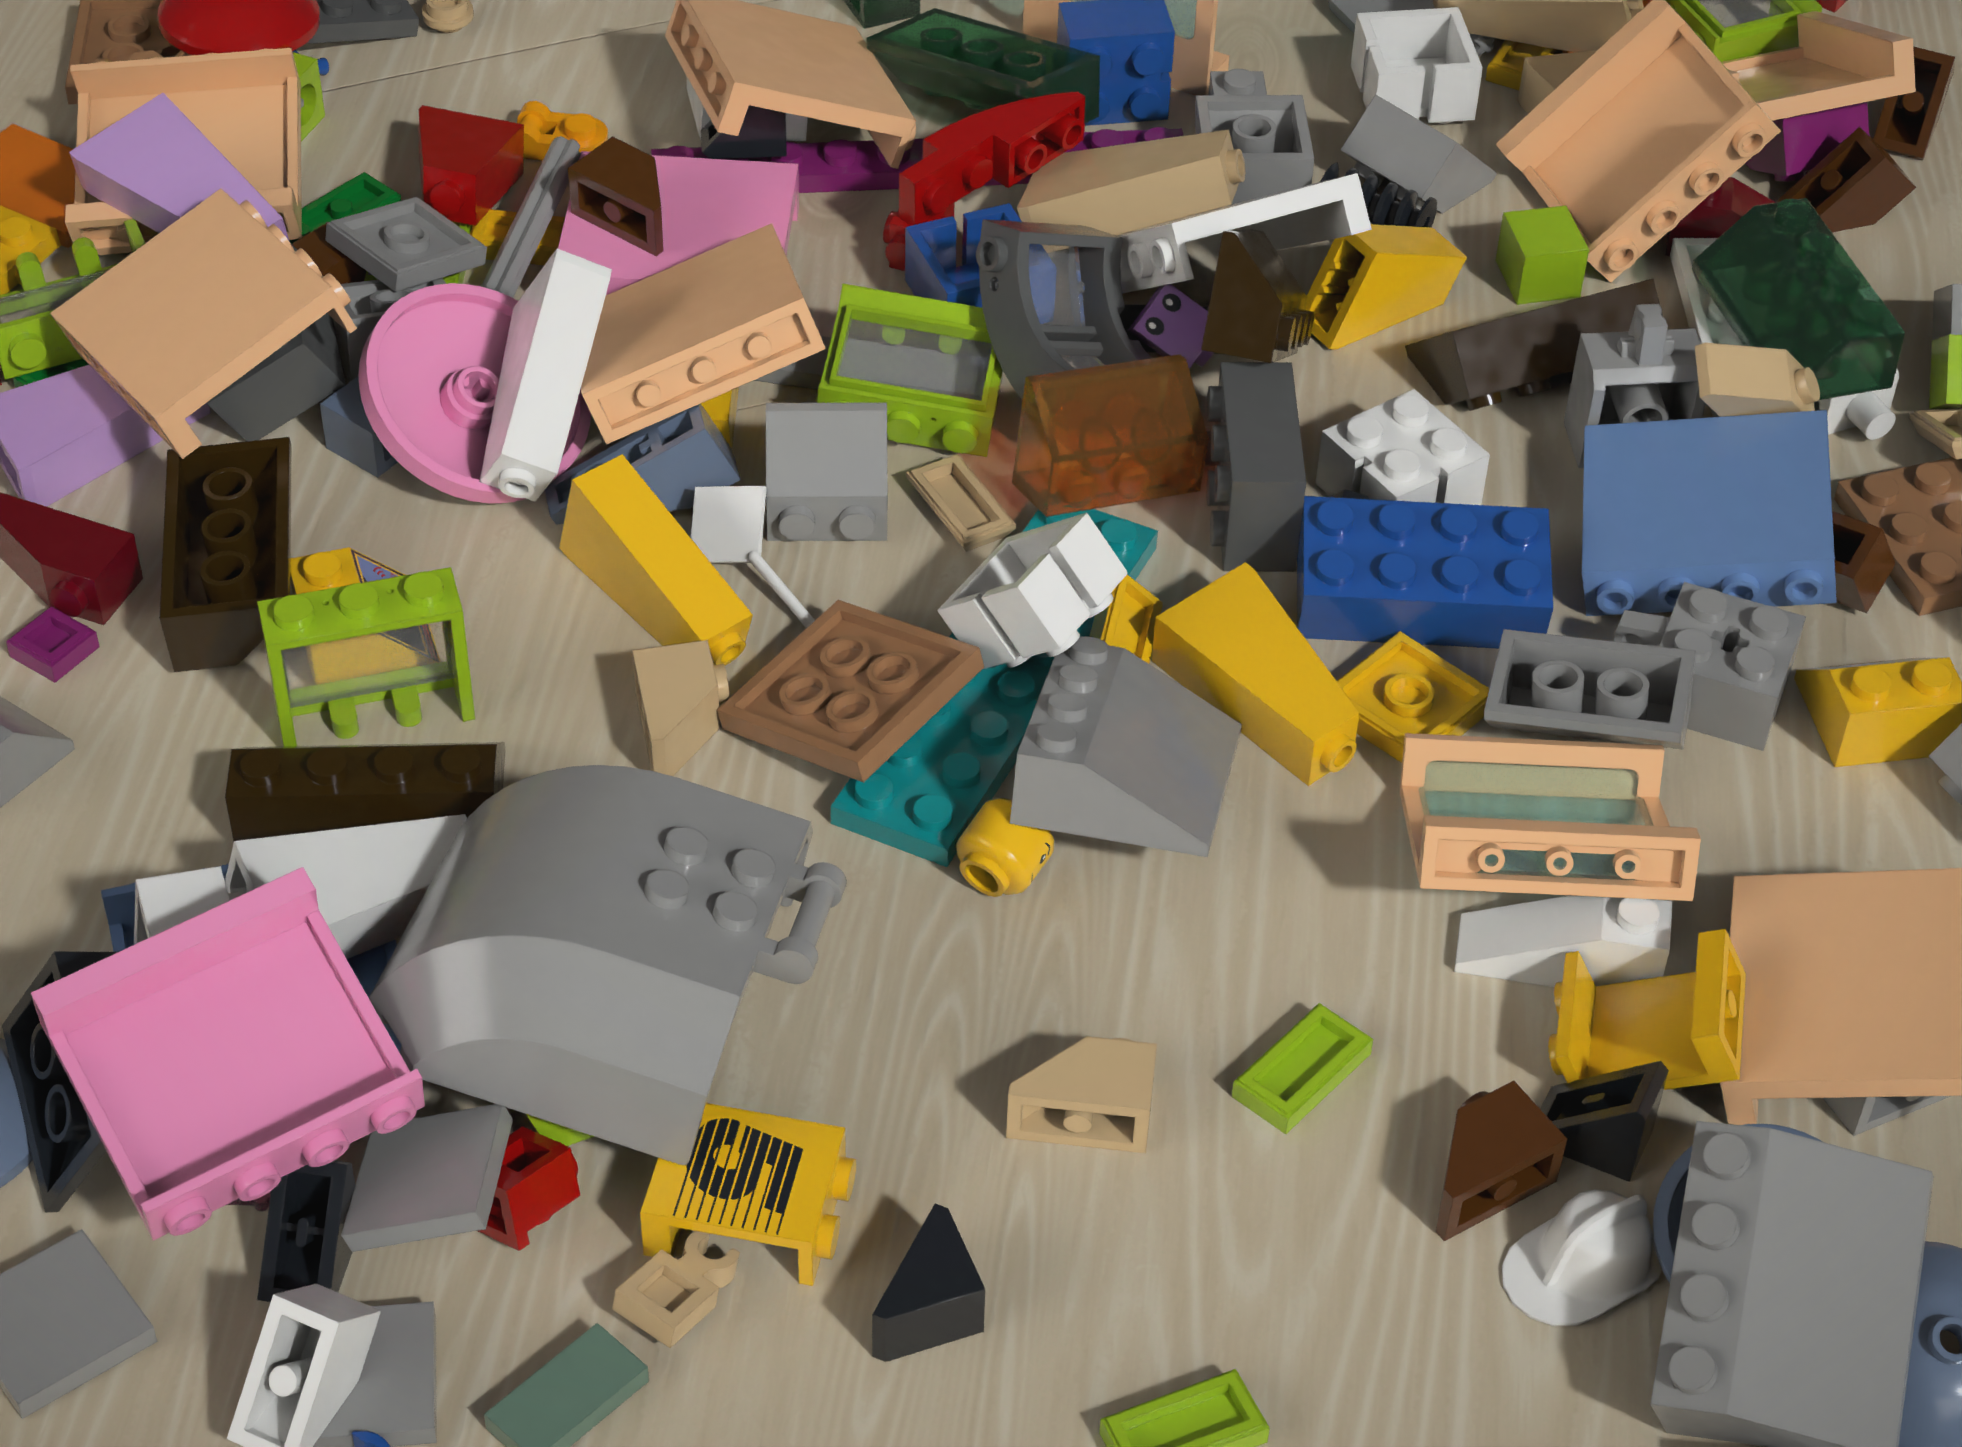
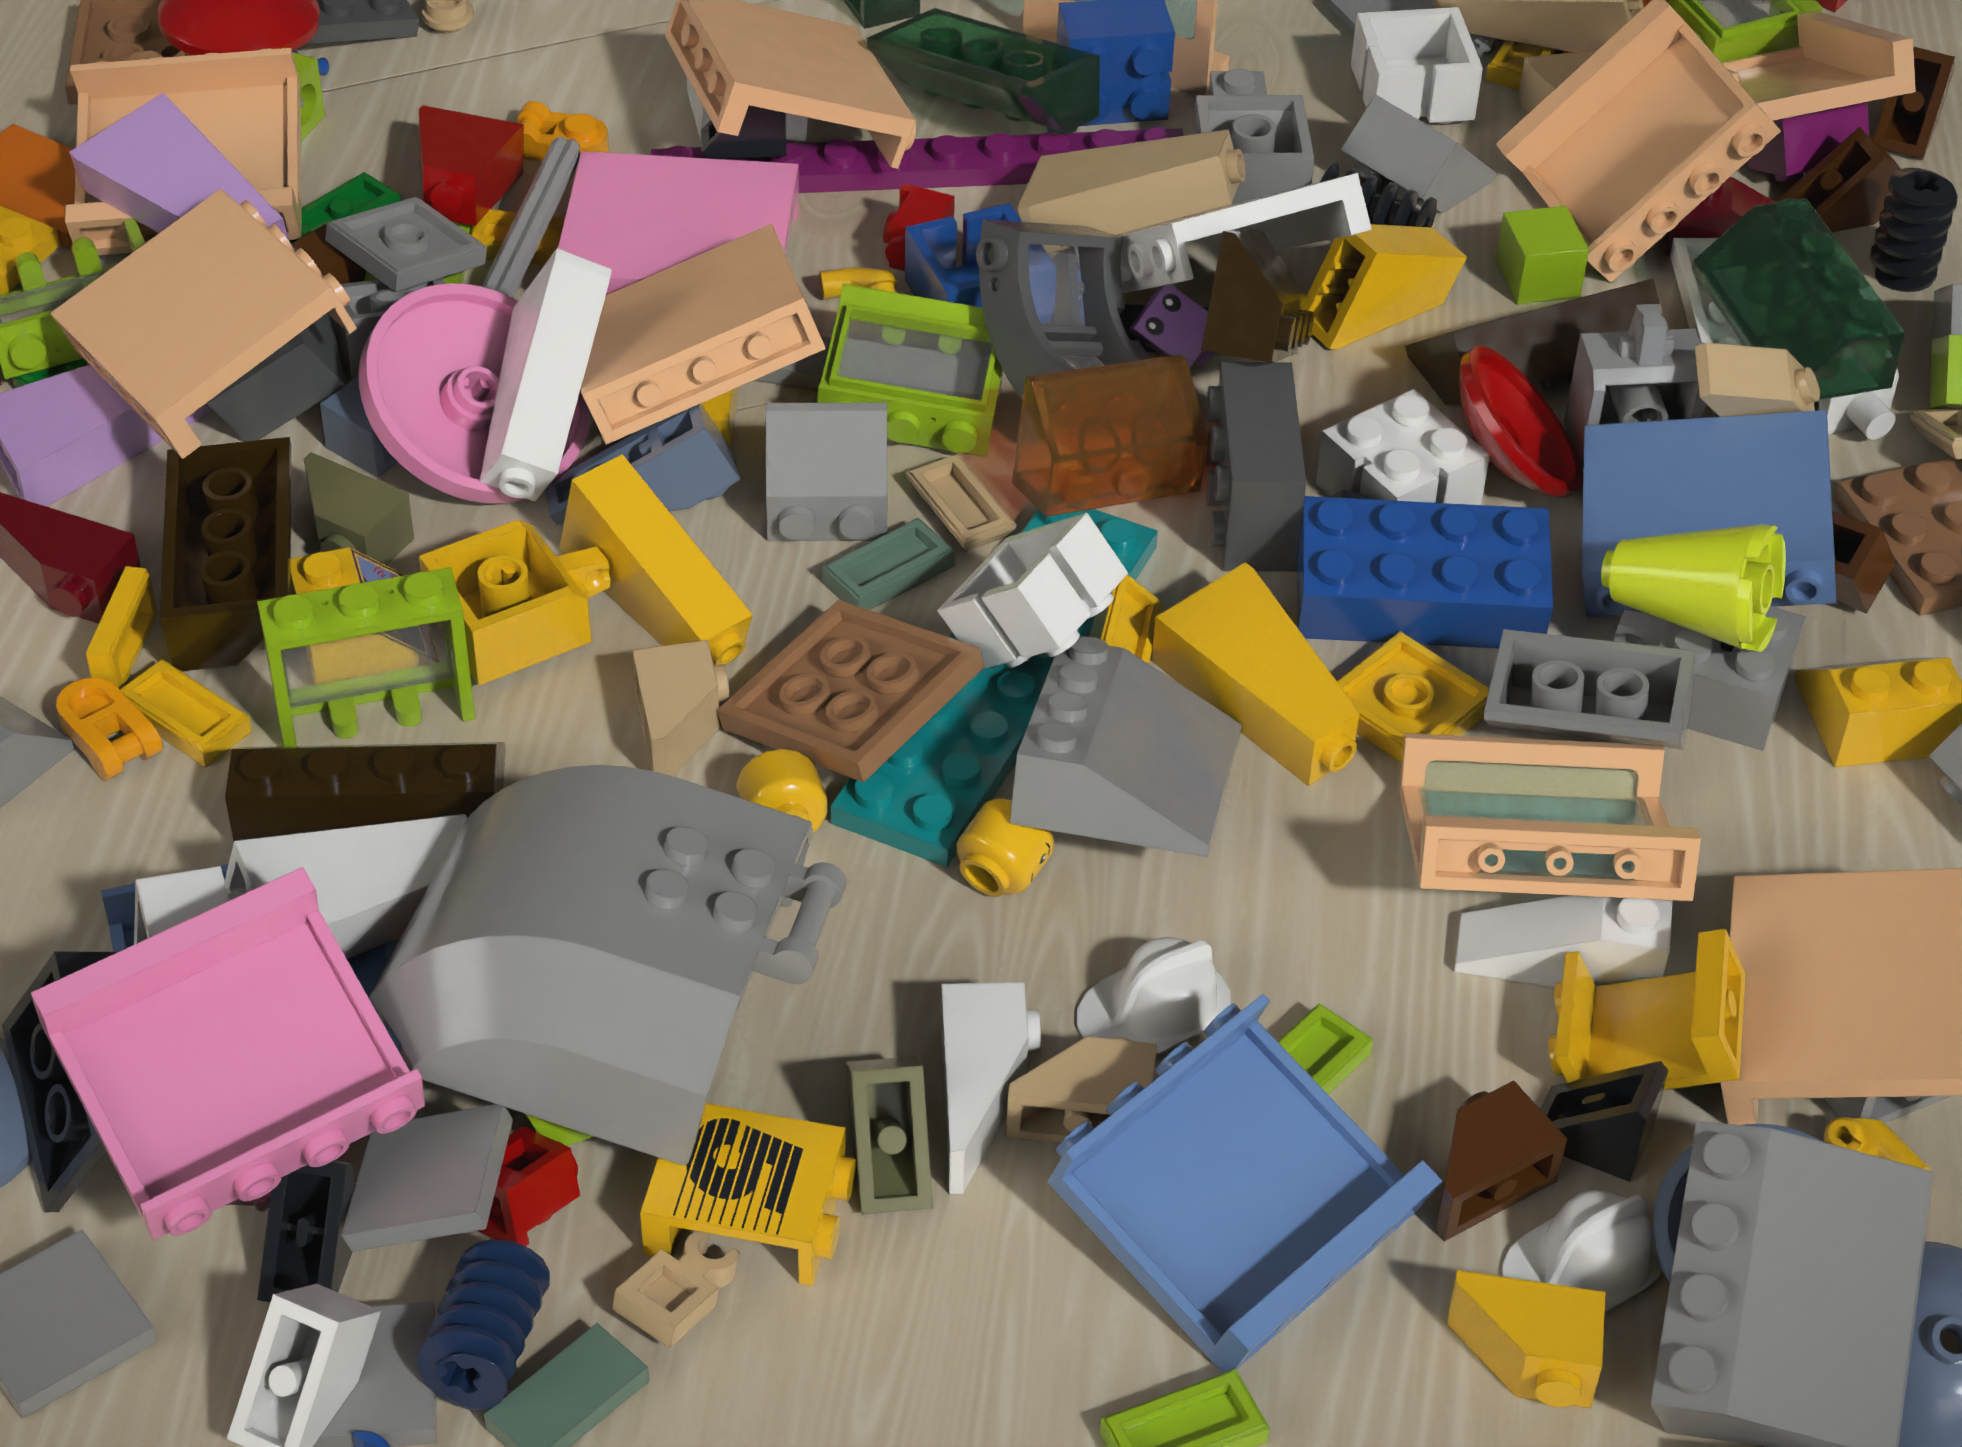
(52, 644): magenta tile -> none
(94, 710): none -> light orange plate
(123, 628): none -> yellow tile
(187, 712): none -> yellow tile
(357, 511): none -> olive slope
(483, 1323): none -> dark blue piece
(520, 596): none -> yellow hinge
(619, 193): reddish brown slope -> none
(730, 530): white piece -> none
(785, 783): none -> yellow head
(831, 280): none -> yellow arm
(888, 565): none -> sand green tile
(889, 1134): none -> olive slope
(932, 1294): black slope -> none
(983, 1051): none -> white slope
(992, 144): red slope -> none
(1159, 997): none -> white piece
(1234, 1187): none -> medium blue panel
(1516, 425): none -> red dish
(1532, 1335): none -> yellow slope
(1703, 580): none -> neon yellow cone
(1872, 1138): none -> yellow arm
(1913, 229): none -> black piece

